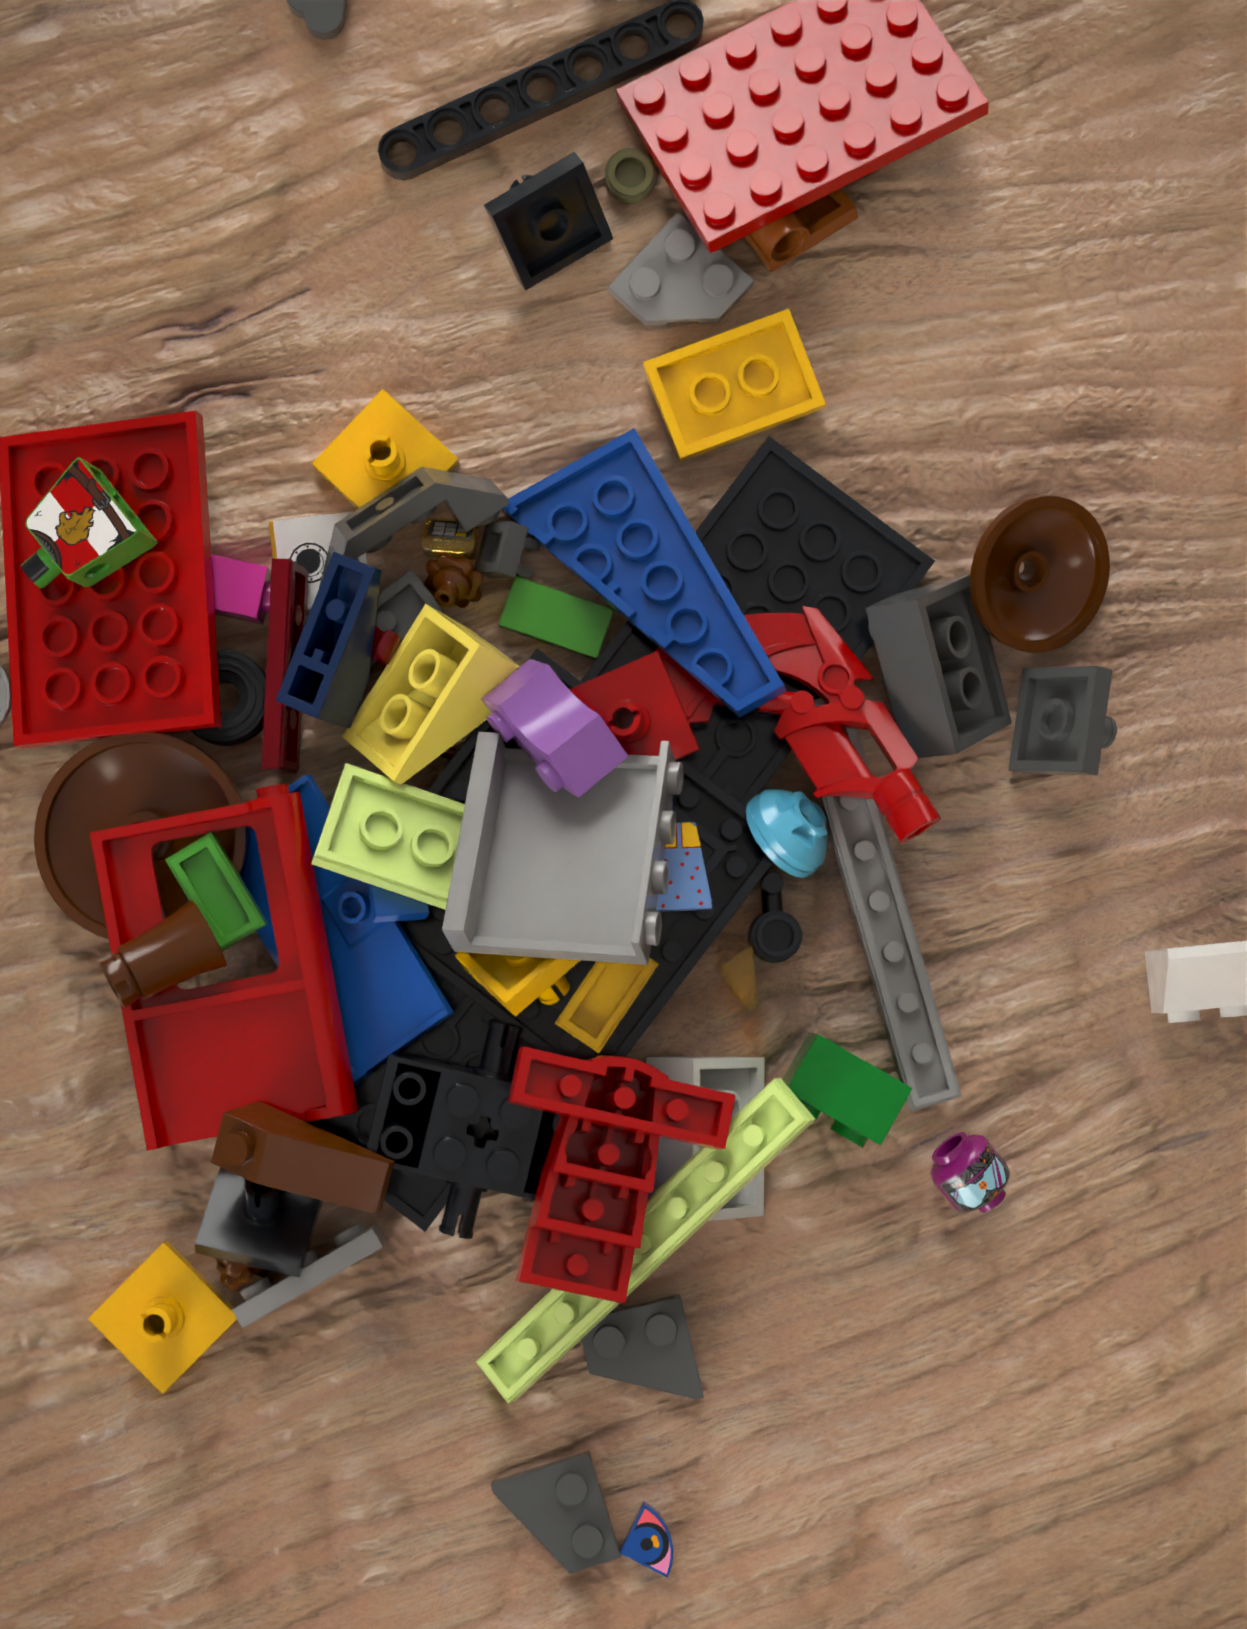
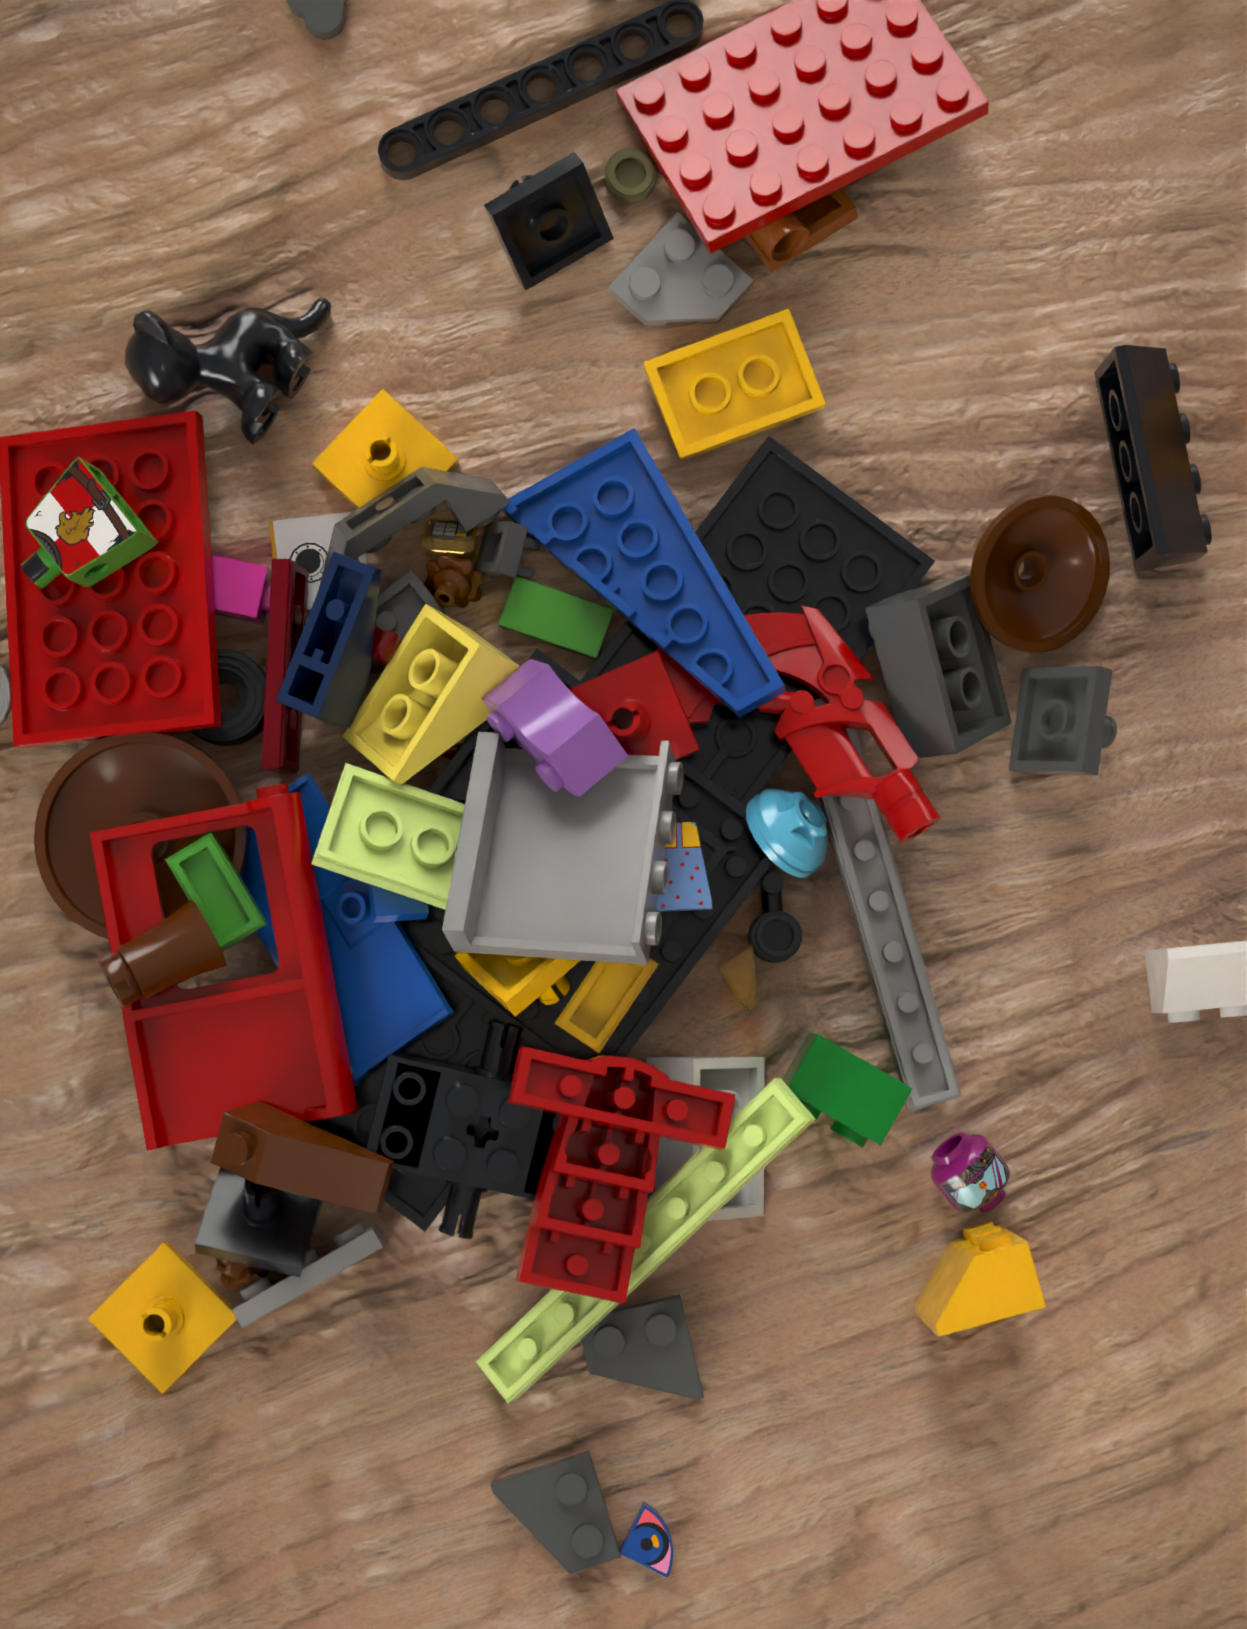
(171, 366): none -> black animal
(980, 1281): none -> yellow slope
(1152, 457): none -> black slope

